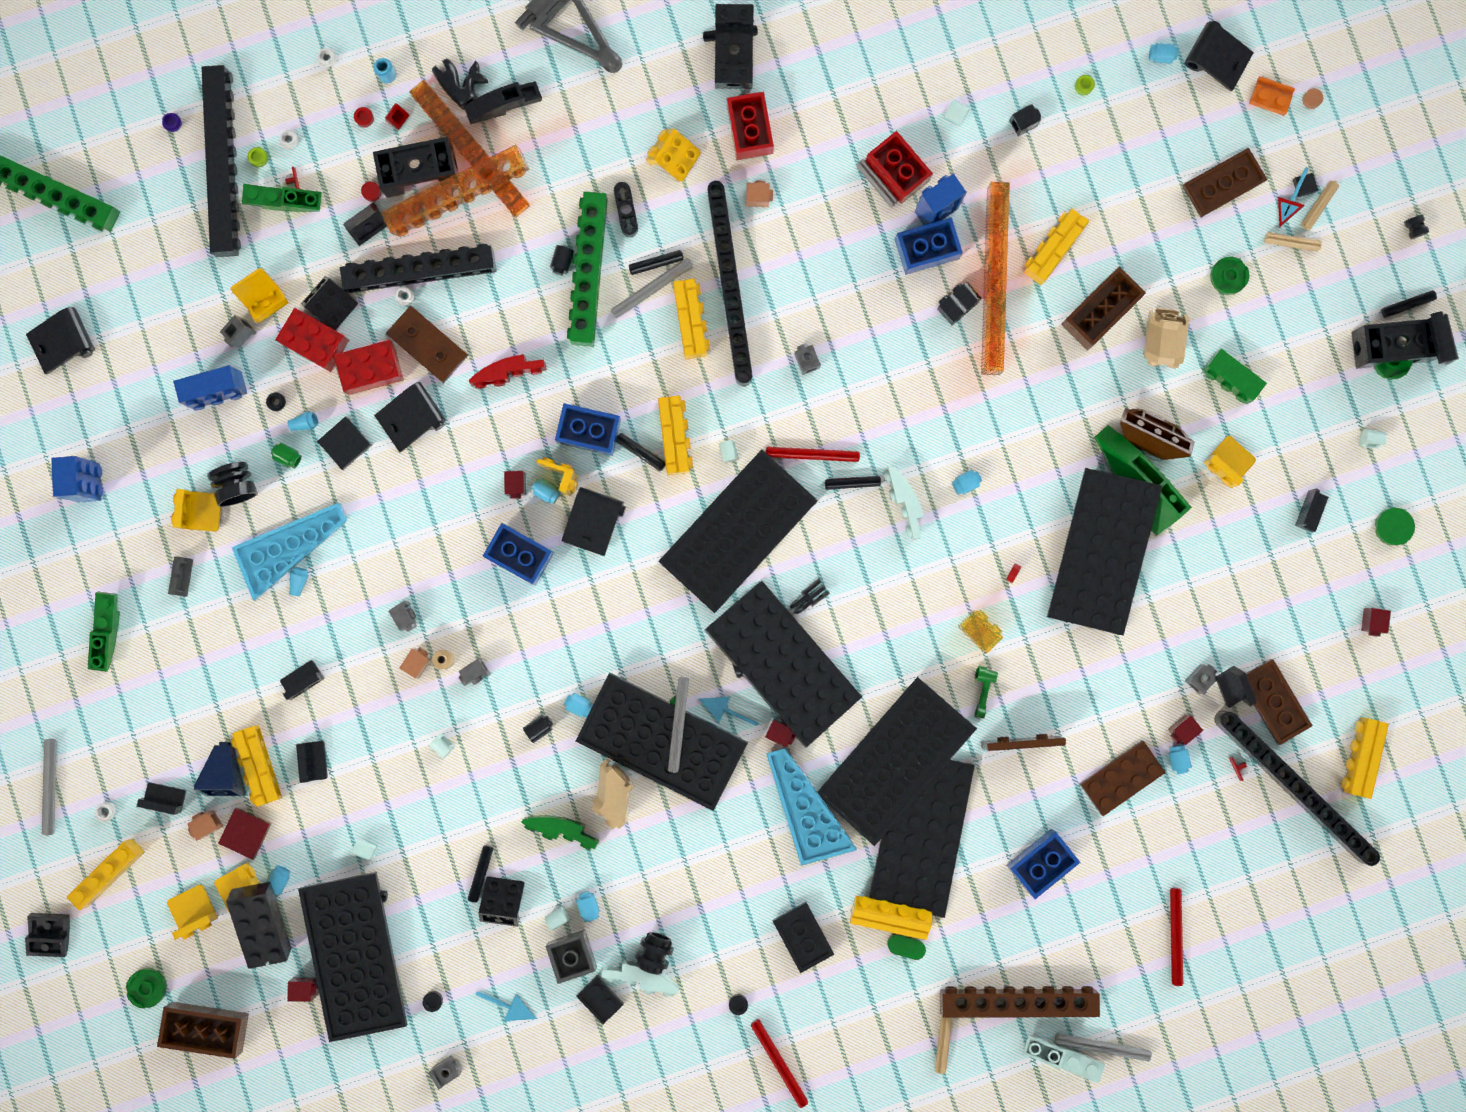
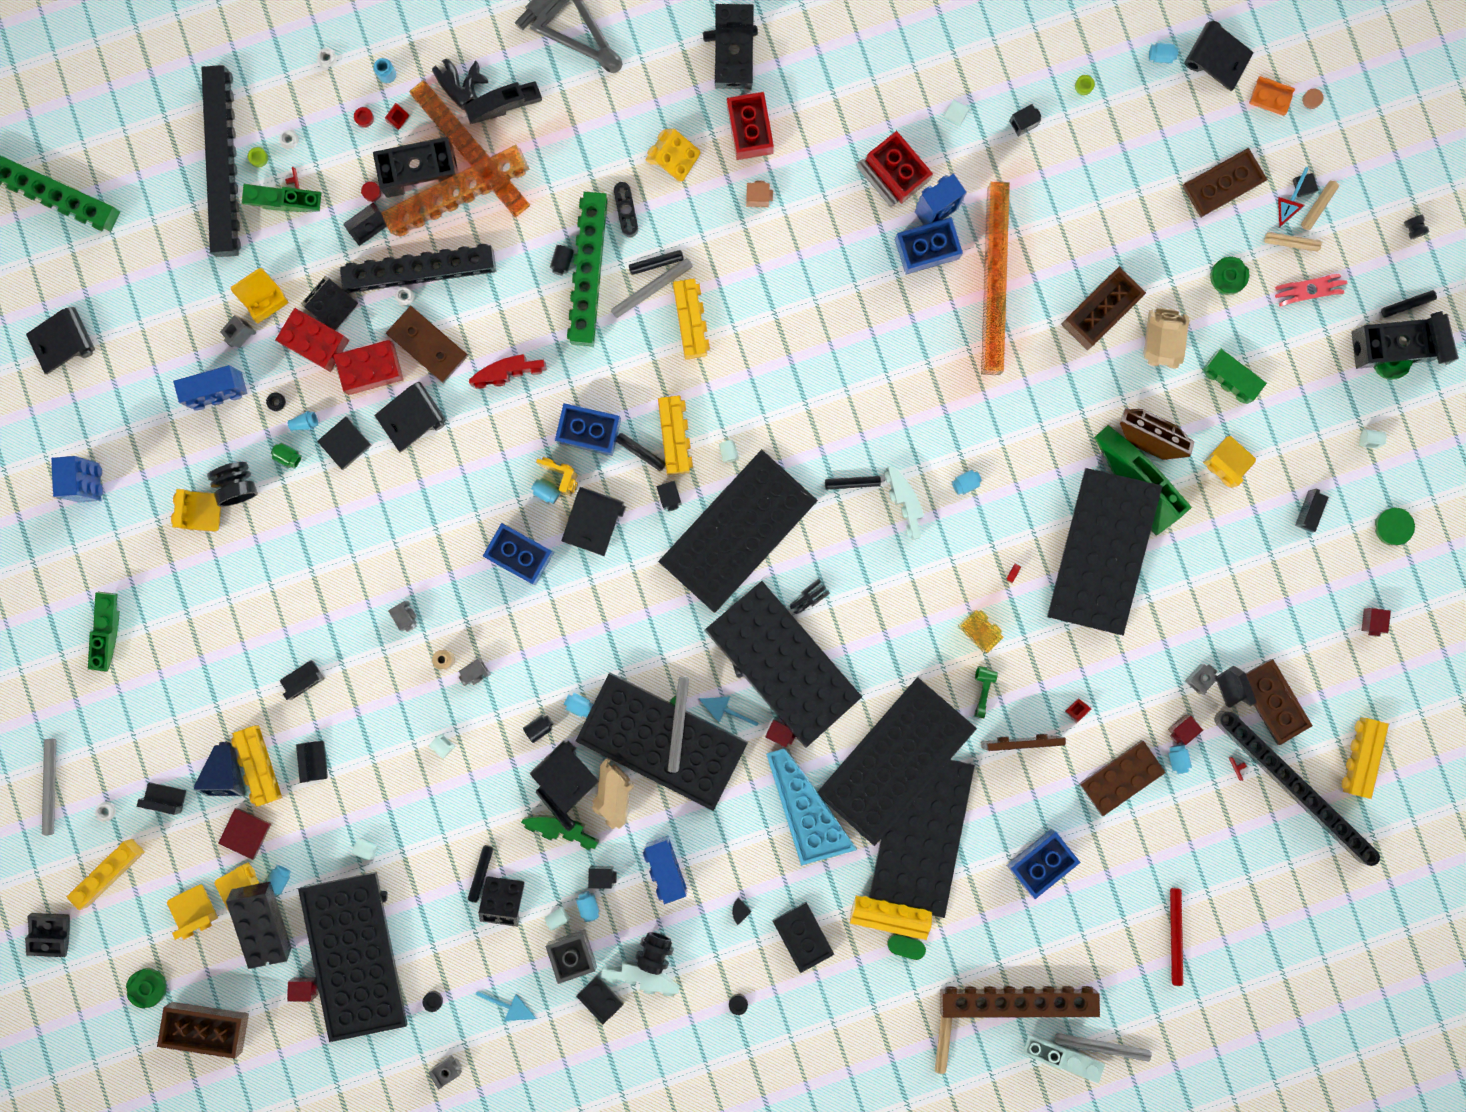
(171, 122): dark purple plate -> none
(180, 576): dark grey hinge -> none
(204, 824): nougat brick -> none
(275, 553): medium azure wing -> none
(298, 579): medium azure cone -> none
(415, 662): nougat brick -> none
(515, 484): dark red brick -> none
(563, 818): none -> black axle
(564, 776): none -> black door
(601, 877): none -> black brick
(665, 870): none -> blue brick
(669, 496): none -> black brick
(729, 274): black beam -> none
(740, 911): none -> black tile
(779, 1063): red axle -> none
(810, 365): flat silver brick -> none
(813, 454): red axle -> none
(958, 303): black brick -> none
(1056, 246): yellow brick -> none
(1078, 710): none -> red slope
(1300, 289): none -> coral piece

